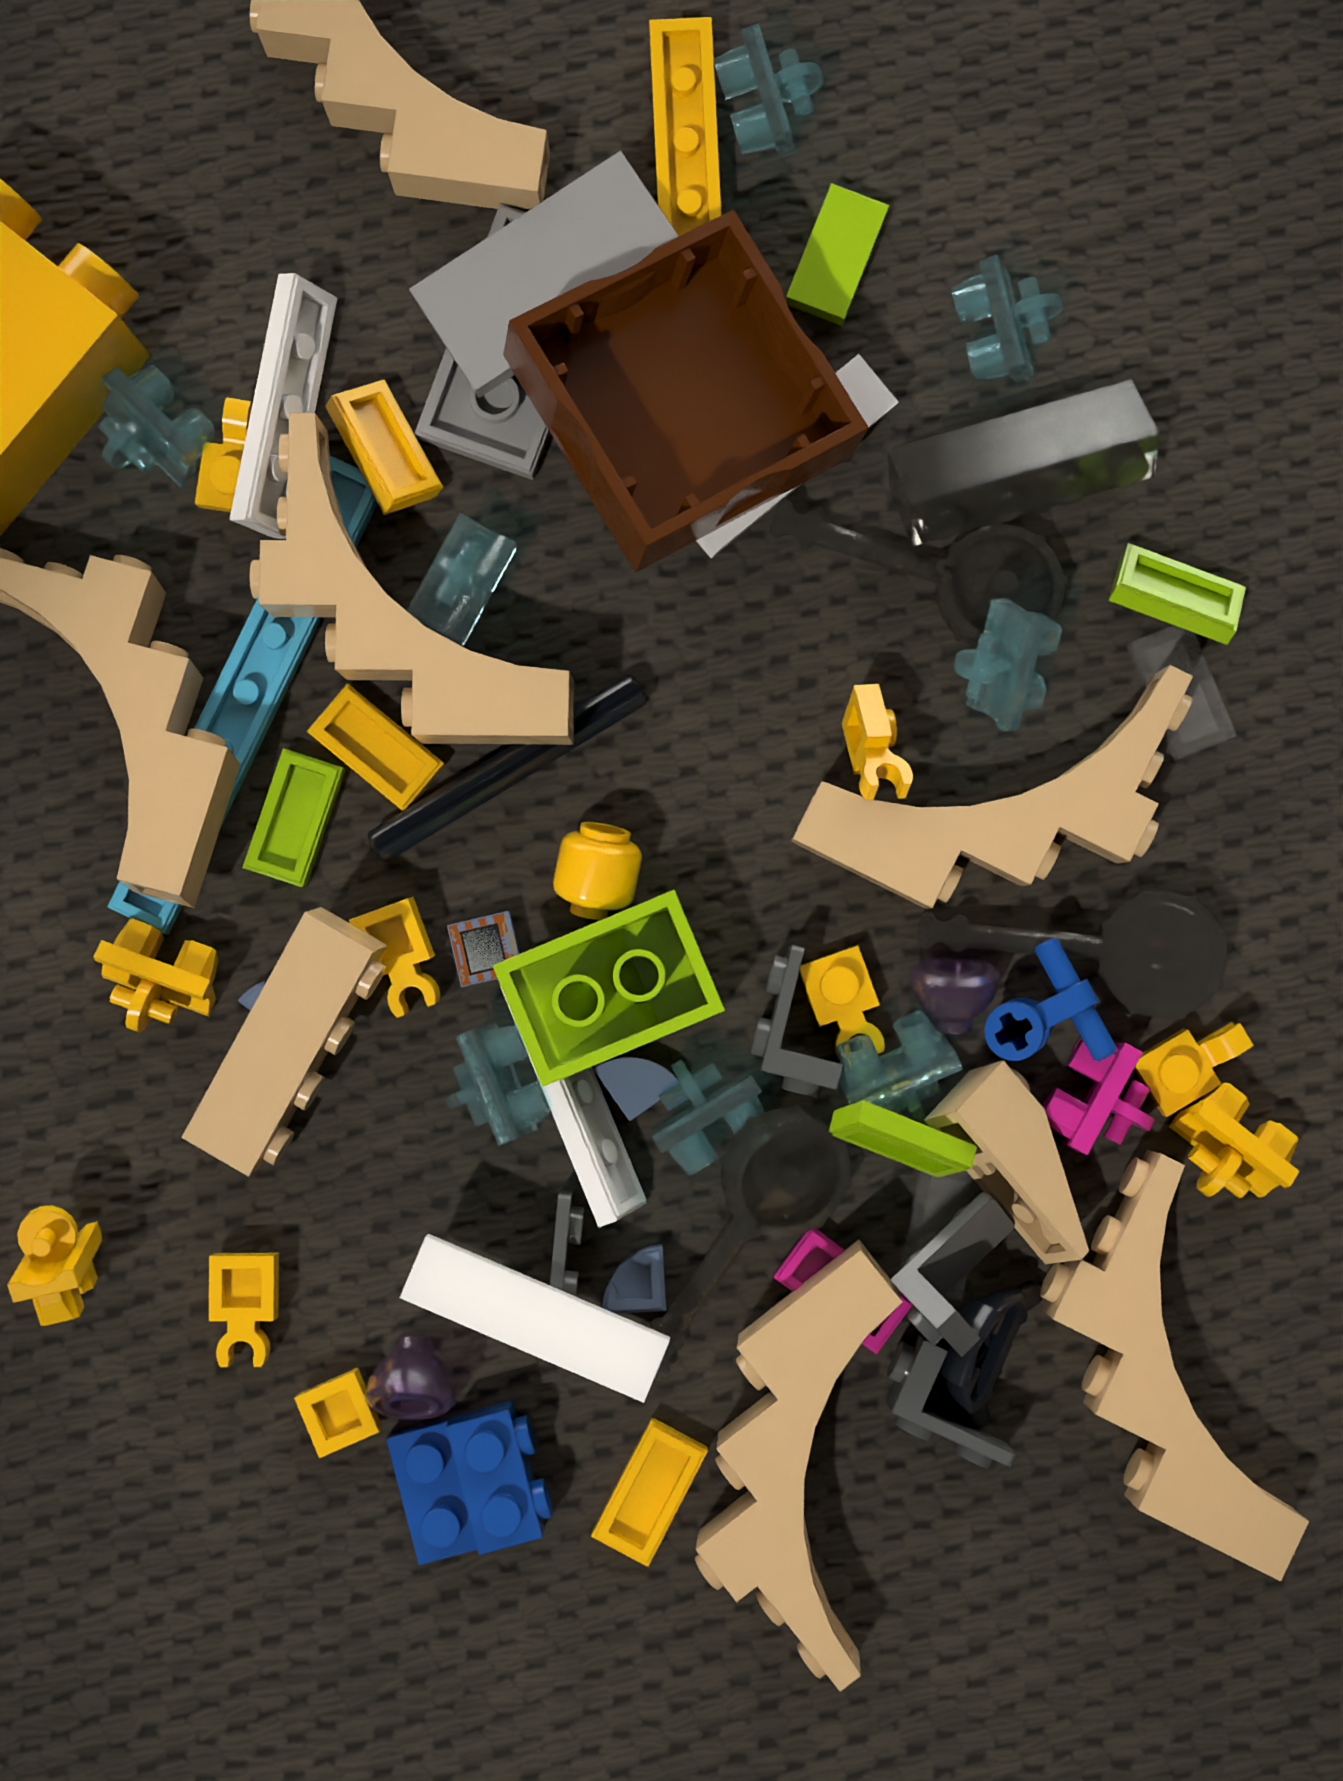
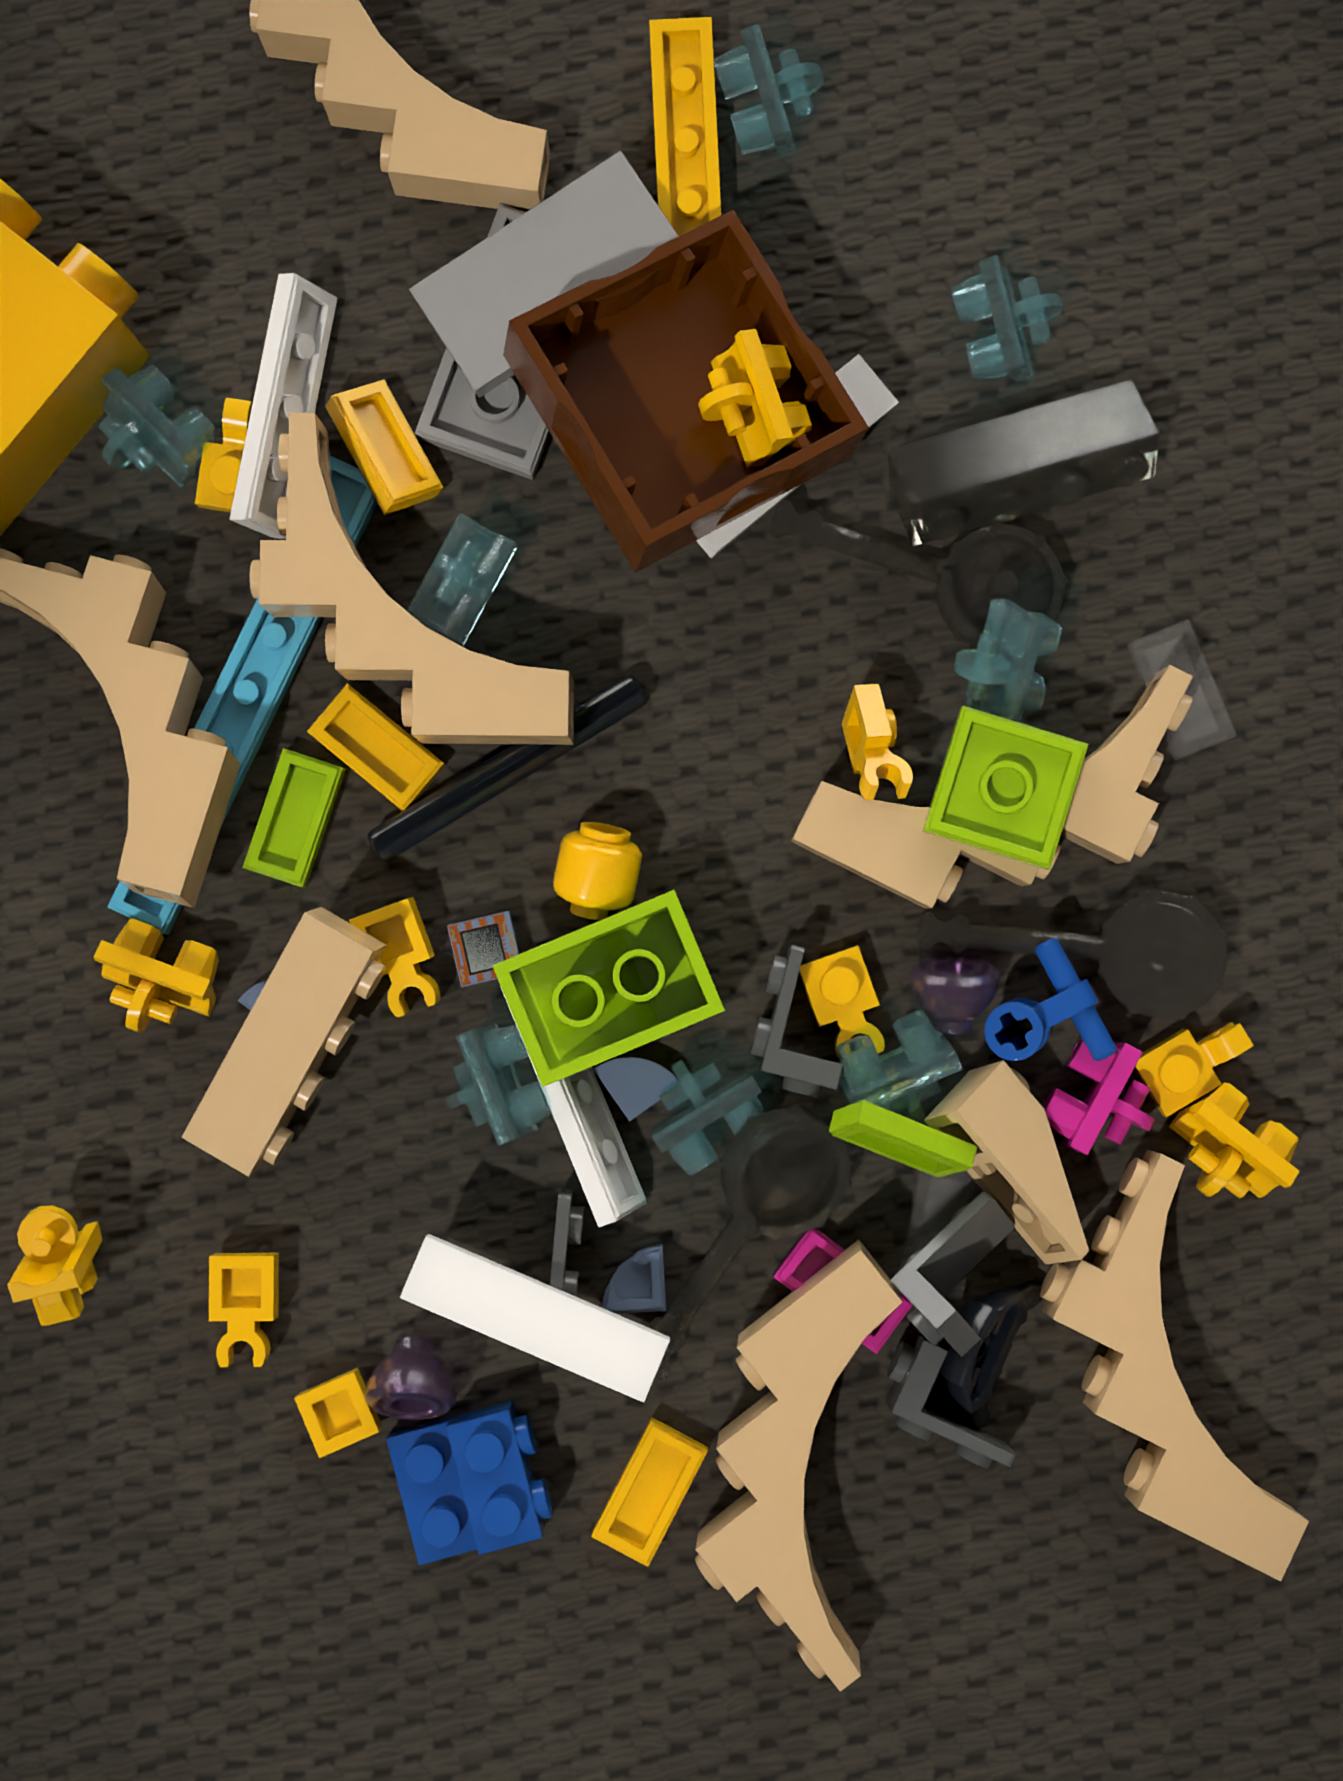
(748, 398): none -> yellow hips
(836, 254): lime tile -> none
(1005, 787): none -> lime tile
(1177, 594): lime tile -> none

